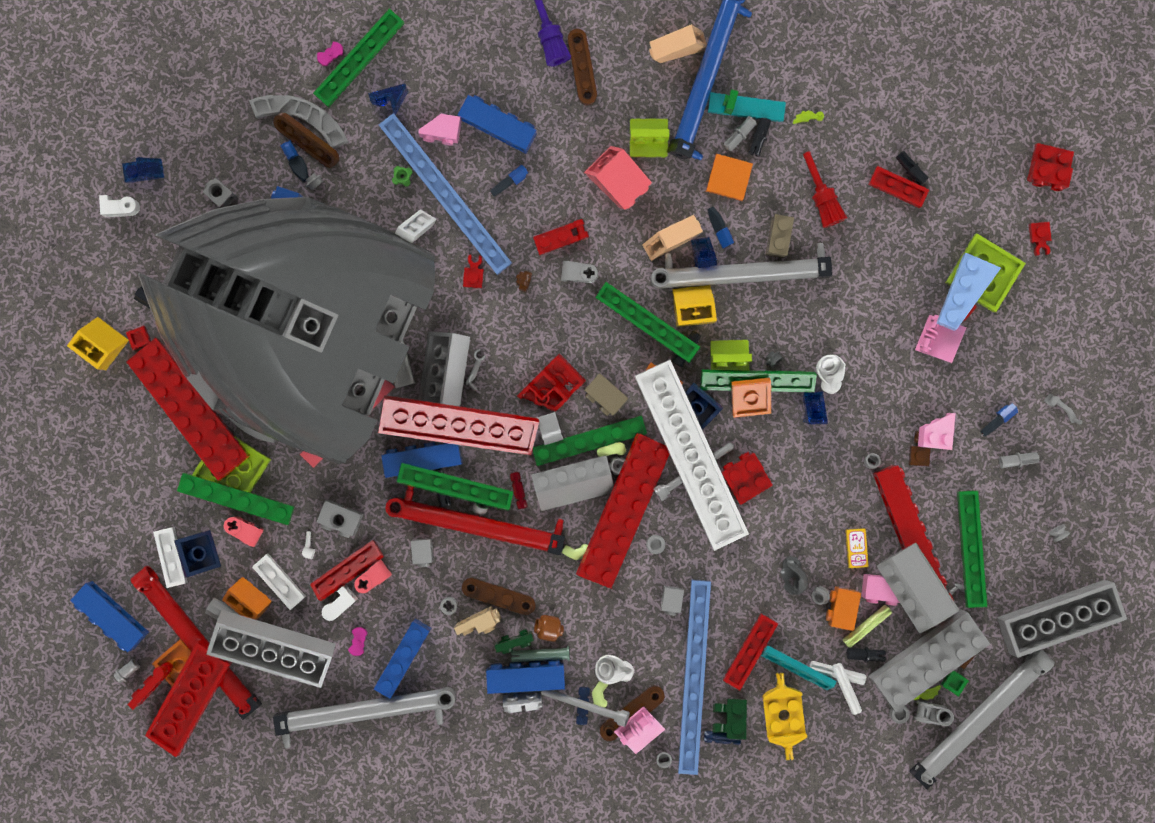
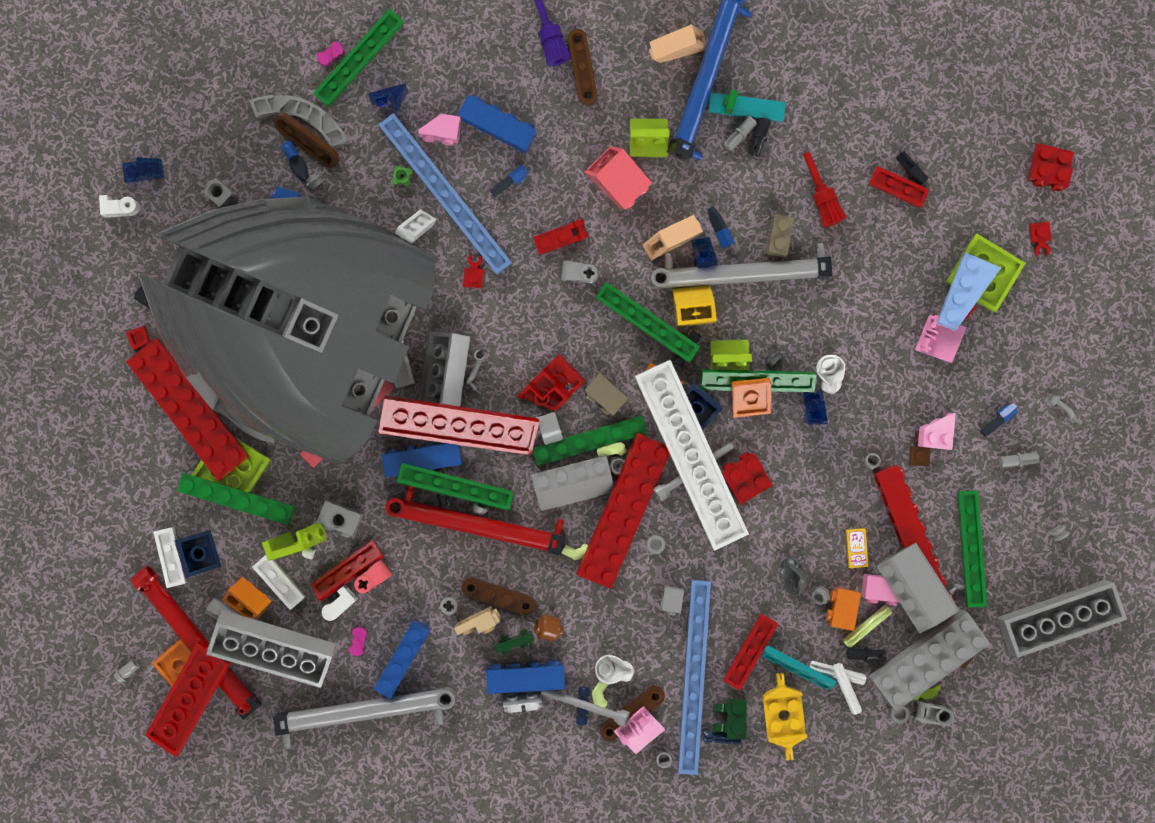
(98, 343): yellow slope -> none
(109, 616): blue brick -> none
(151, 684): red plate -> none
(245, 532): coral piece -> none
(285, 544): none -> lime panel
(422, 552): light grey brick -> none
(518, 490): dark red axle -> none
(523, 280): reddish brown plate -> none
(540, 654): sand green pin -> none
(729, 177): orange tile -> none
(806, 116): lime piece -> none
(955, 683): green plate -> none
(1035, 665): light grey piece -> none

